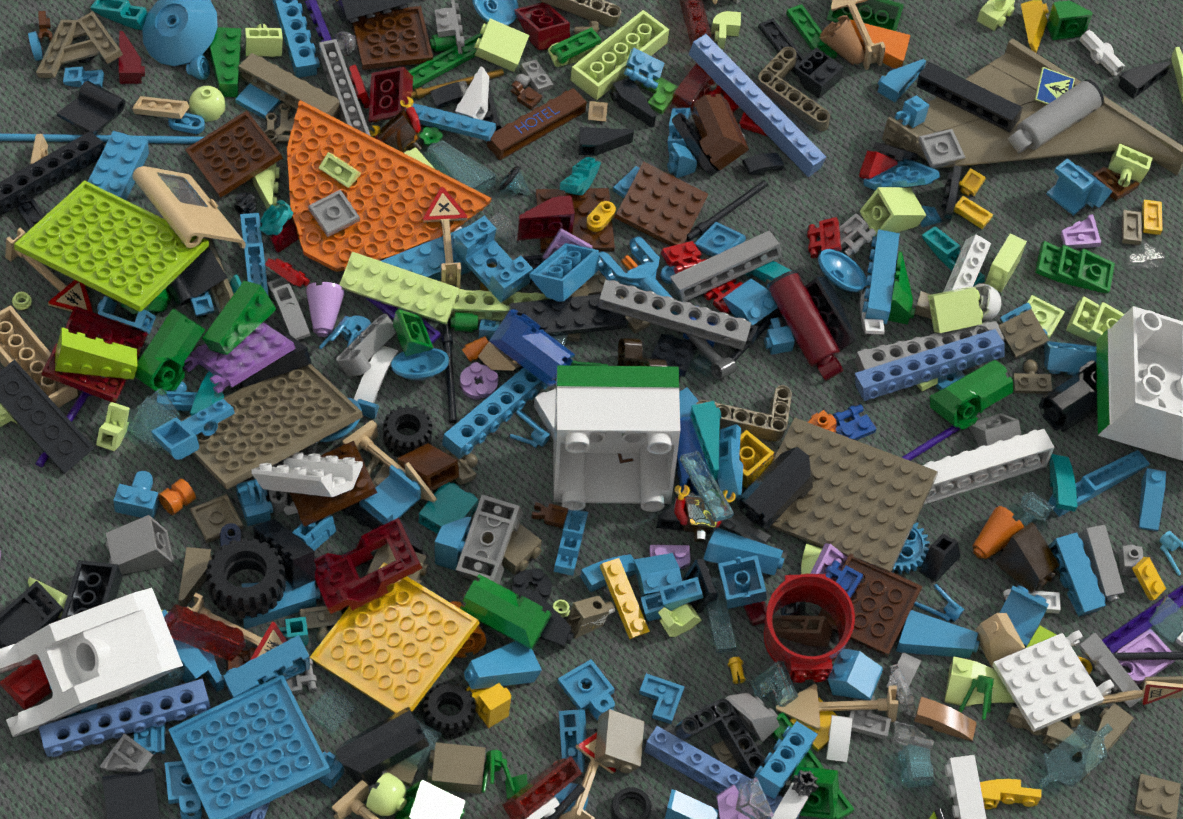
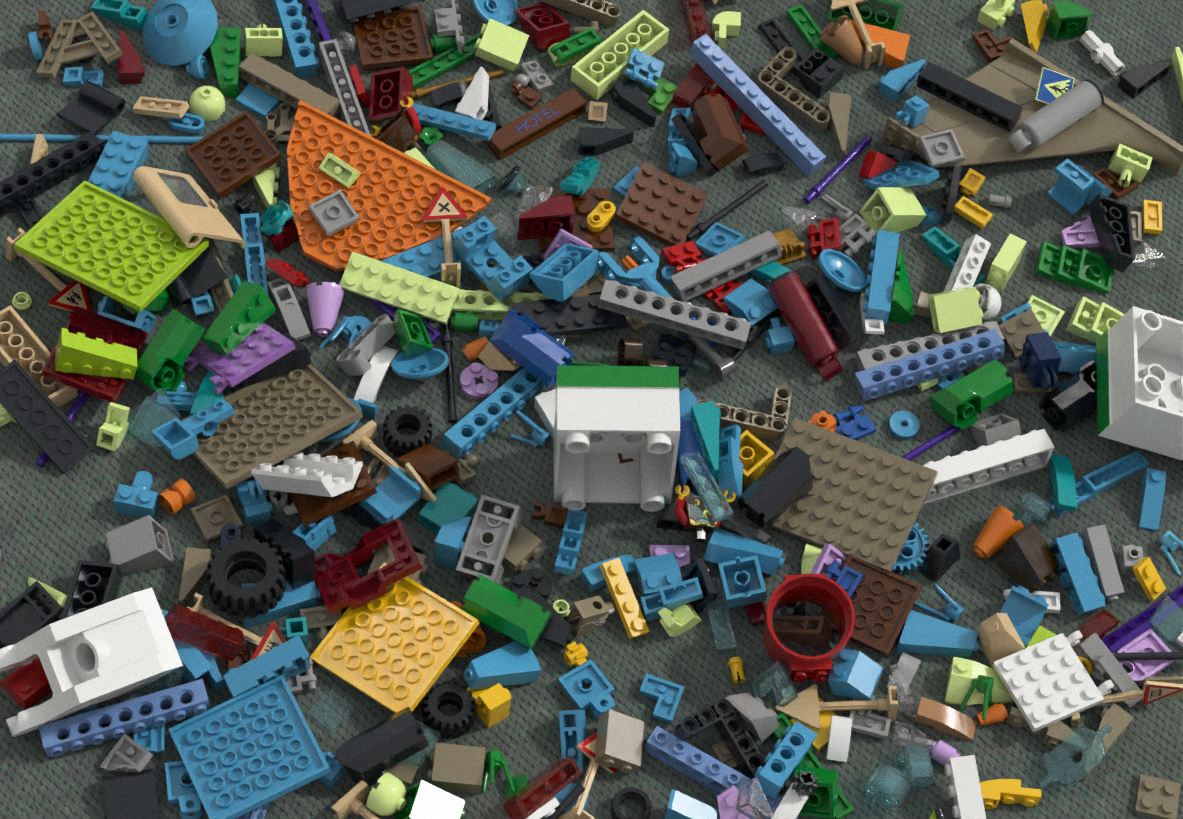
(534, 197): none -> clear plate
(575, 654): none -> yellow gear
(790, 247): none -> pearl gold hinge
(797, 218): none -> clear slope
(818, 189): none -> dark purple bar
(839, 109): none -> dark tan slope
(842, 213): none -> light grey plant
(887, 786): none -> clear light blue brick
(906, 418): none -> dark azure piece
(943, 752): none -> lavender brick
(989, 46): none -> reddish brown plate
(995, 714): none -> orange cone
(1000, 201): none -> light grey pin
(1040, 360): none -> dark blue brick
(1099, 624): none -> clear red slope
(1114, 231): none -> black wedge

